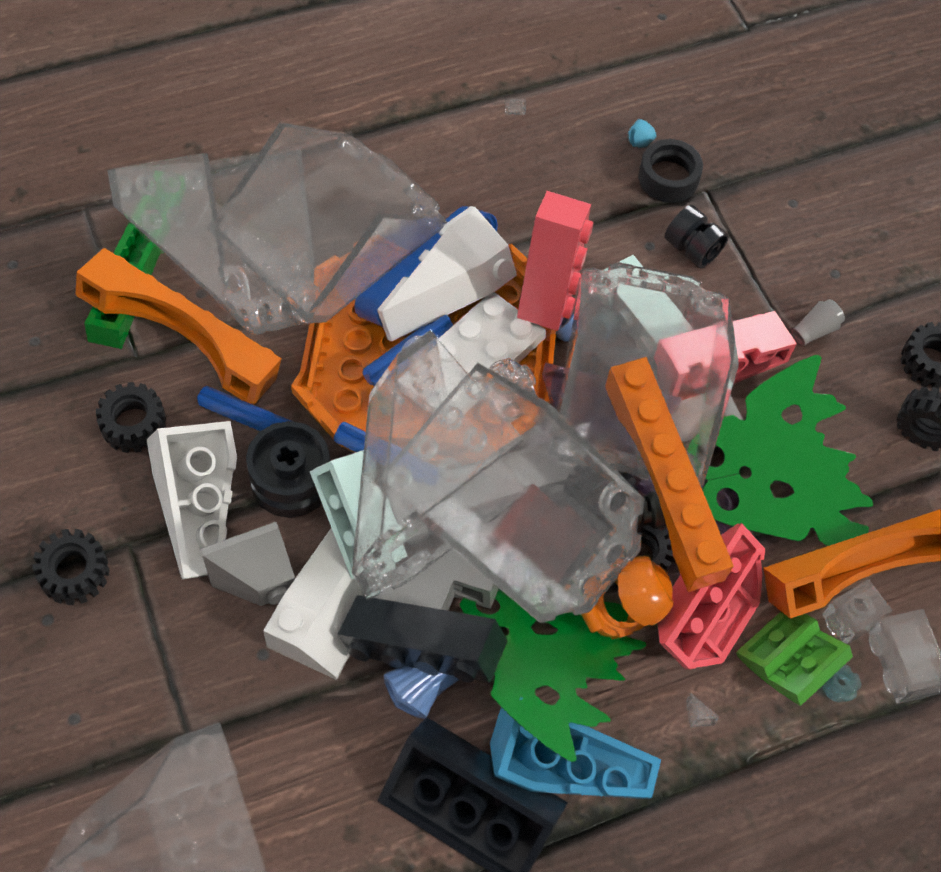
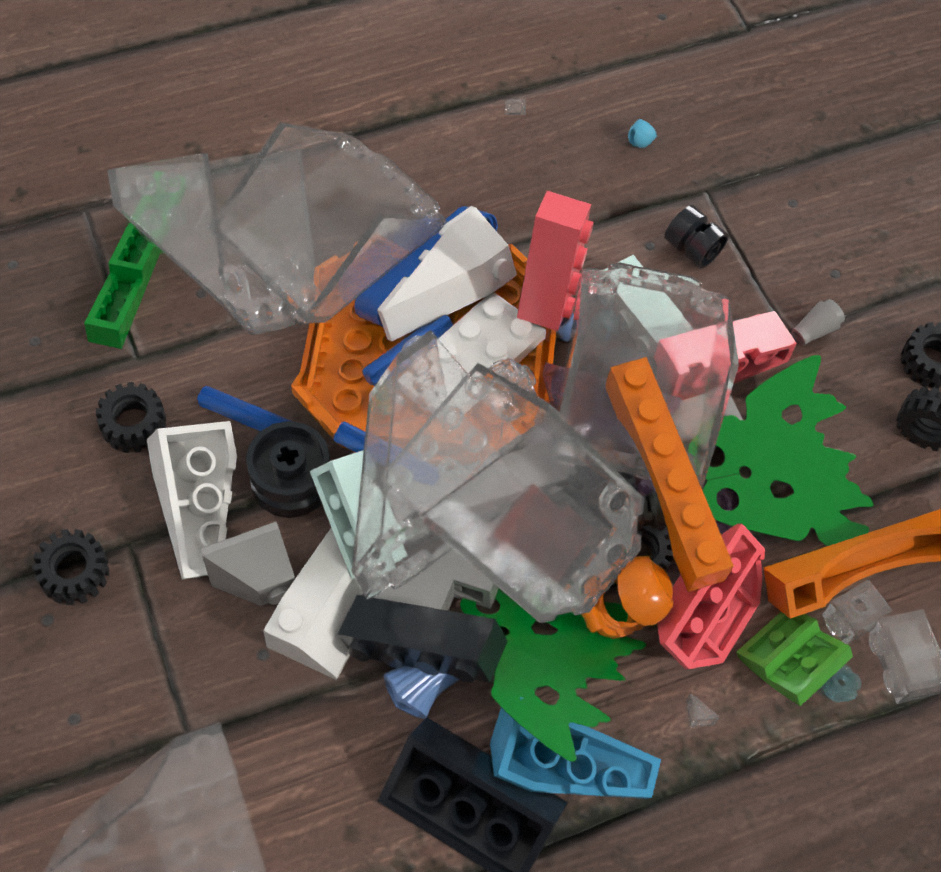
(121, 288): orange arch -> none
(676, 152): black tyre -> none

